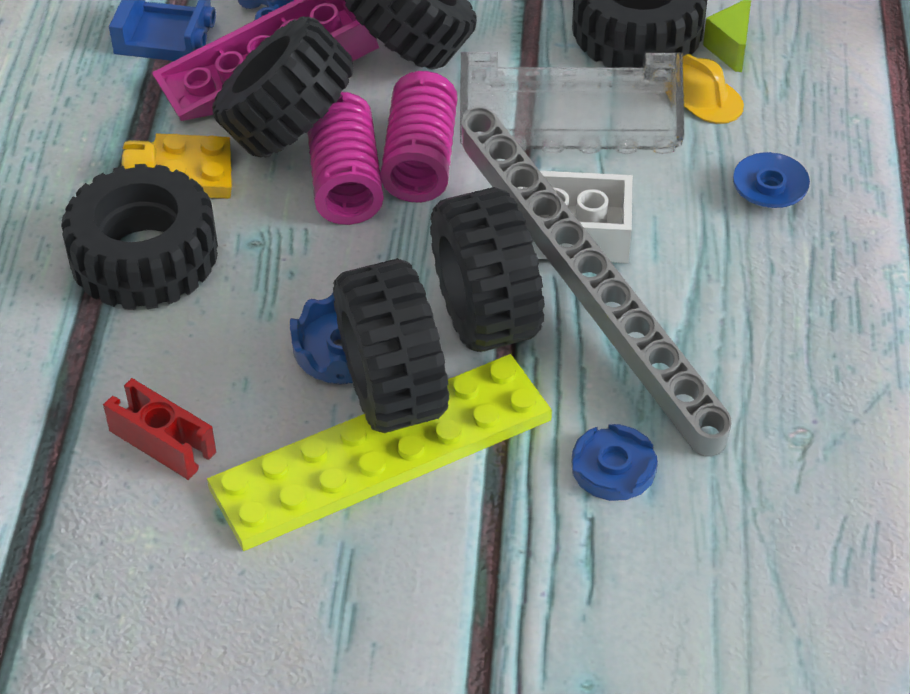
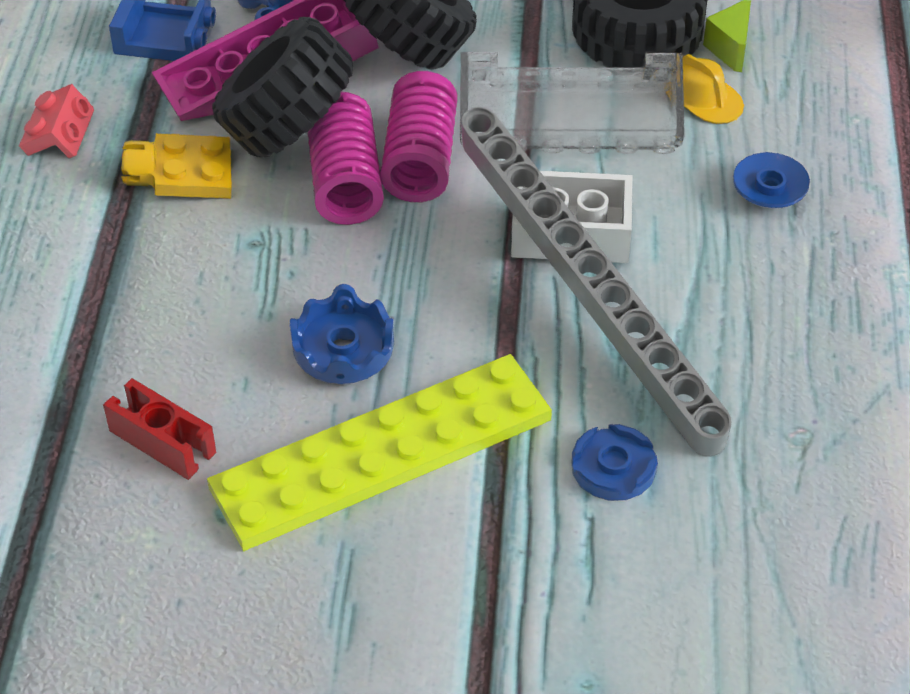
(57, 120): none -> coral bracket
(147, 269): black tyre -> none
(391, 345): black tyre -> none
(487, 269): black tyre -> none

